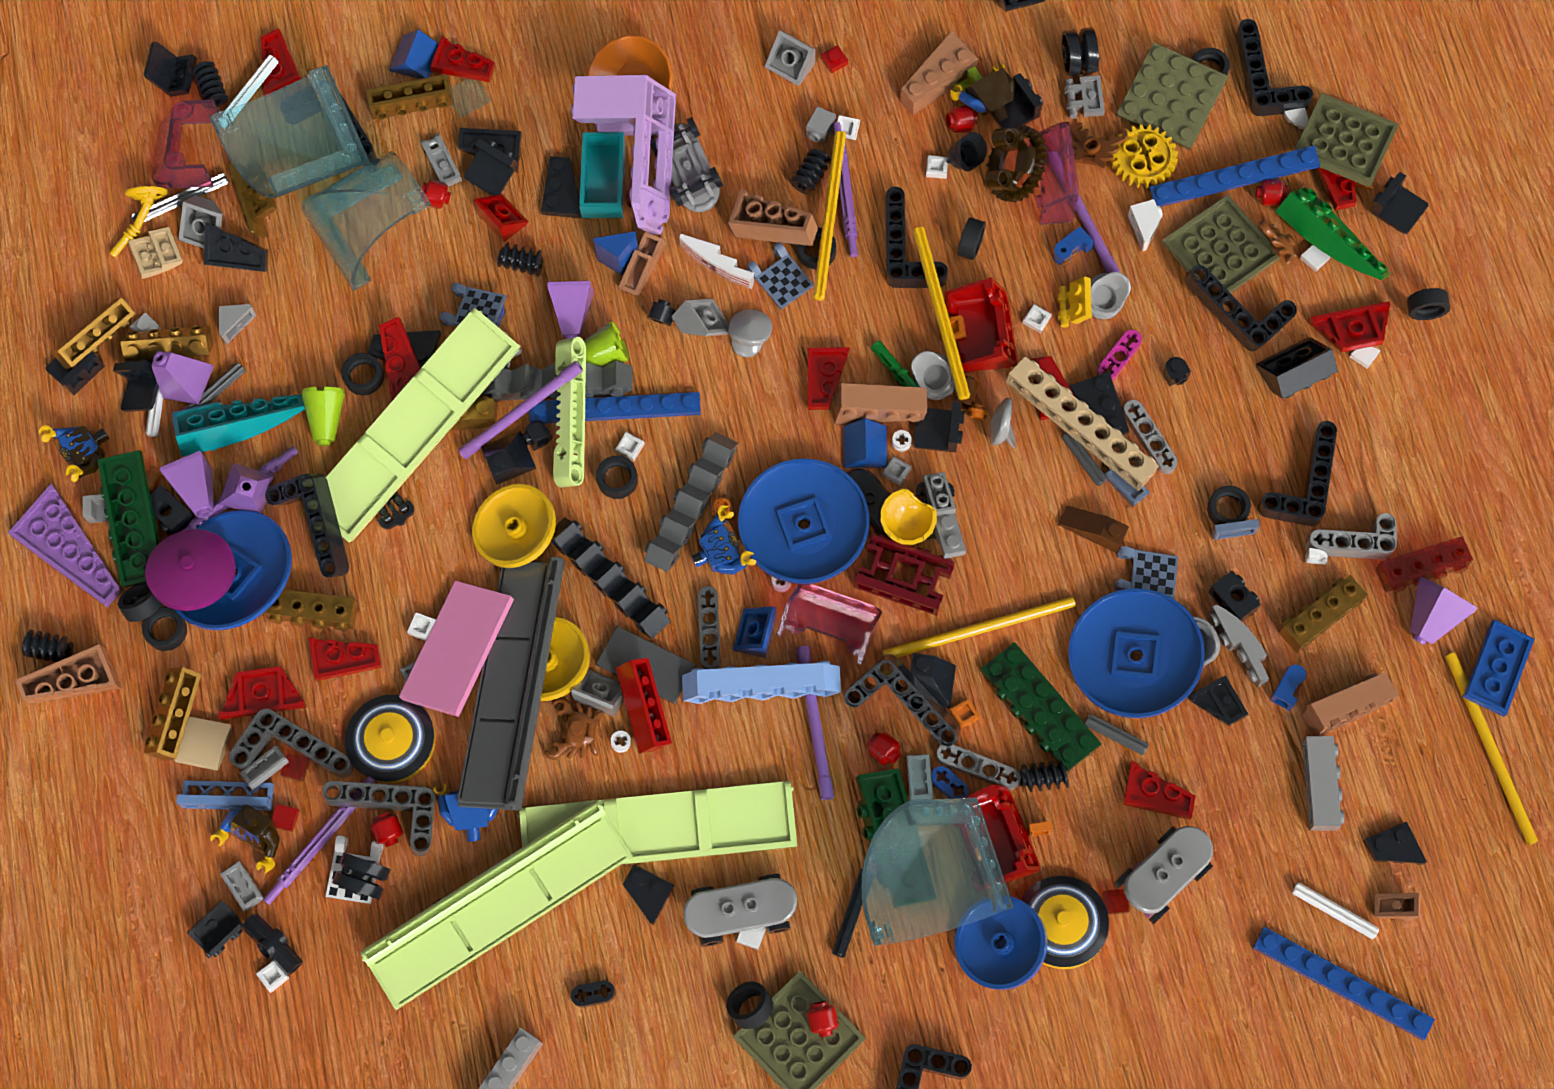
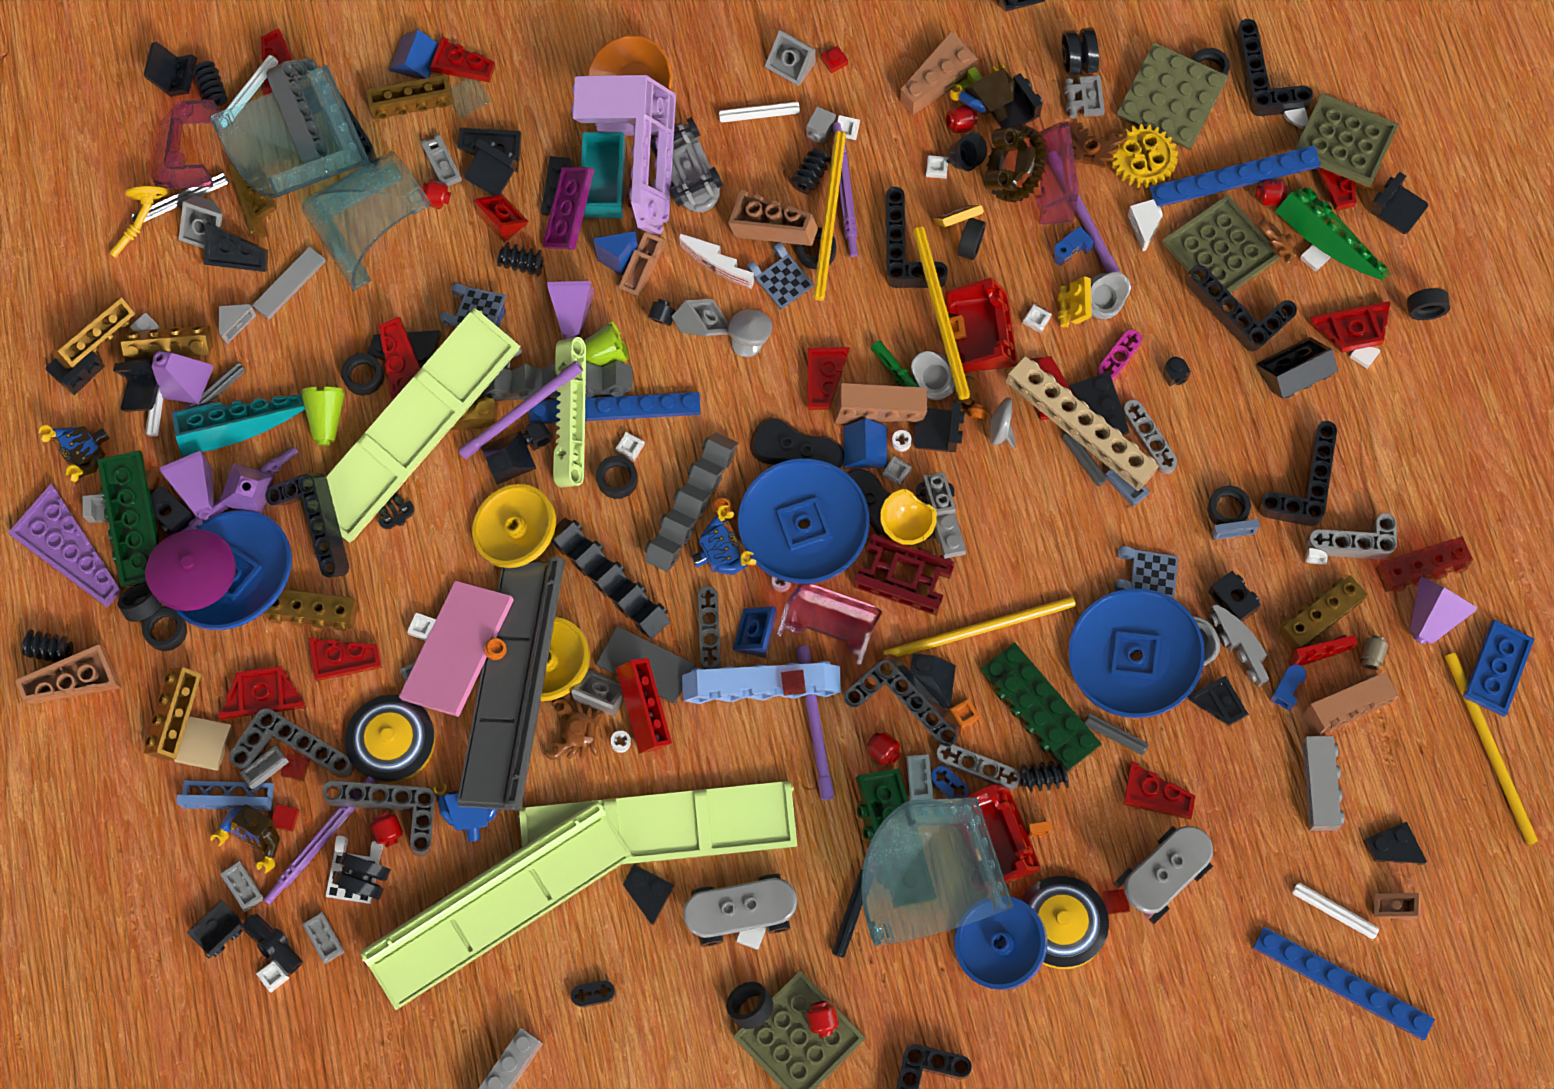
(155, 252): tan slope -> none
(289, 283): none -> light grey tile
(295, 108): none -> dark grey beam
(323, 937): none -> light grey plate
(495, 649): none -> orange plate
(568, 208): none -> magenta tile
(759, 111): none -> white axle
(779, 441): none -> black plate
(793, 682): none -> clear red tile
(958, 215): none -> yellow tile
(1094, 527): reddish brown slope -> none
(1322, 650): none -> red wing
(1374, 652): none -> dark tan brick

